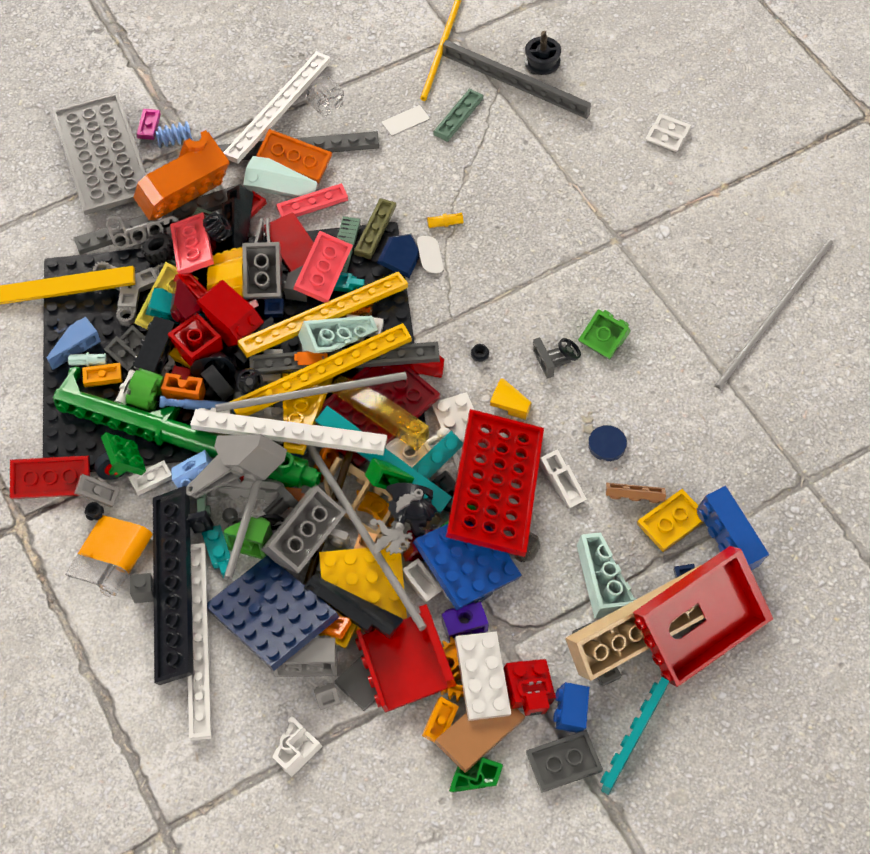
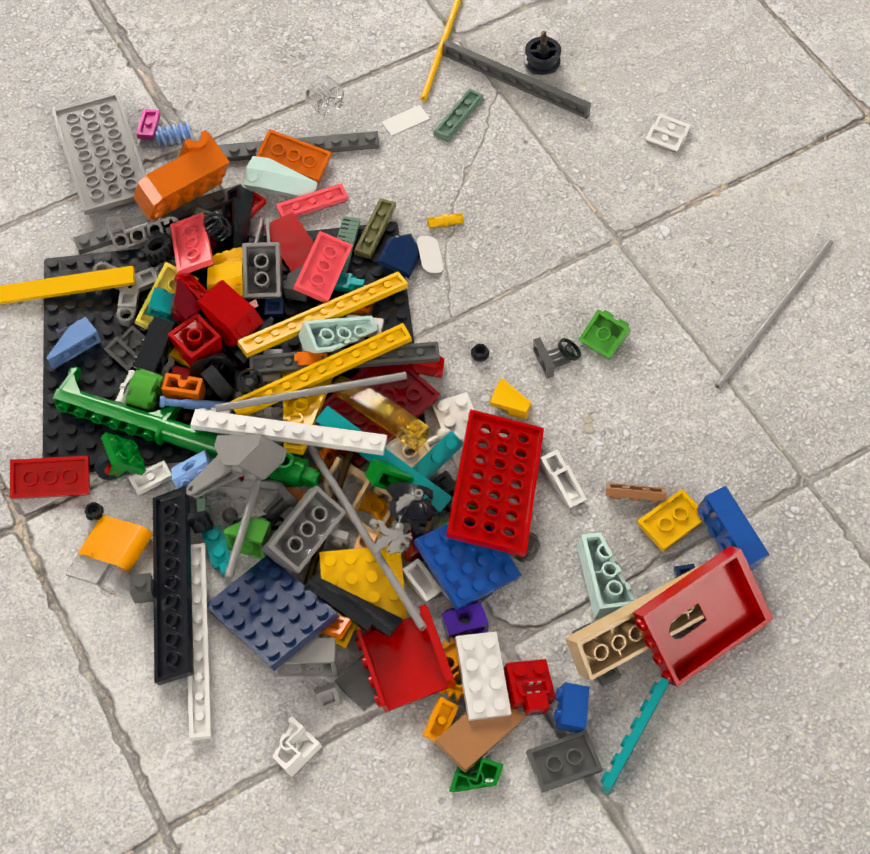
(87, 359): light aqua axle -> none
(96, 490): light grey plate -> none
(102, 374): light orange plate -> none
(276, 107): white plate -> none
(607, 443): dark blue tile -> none

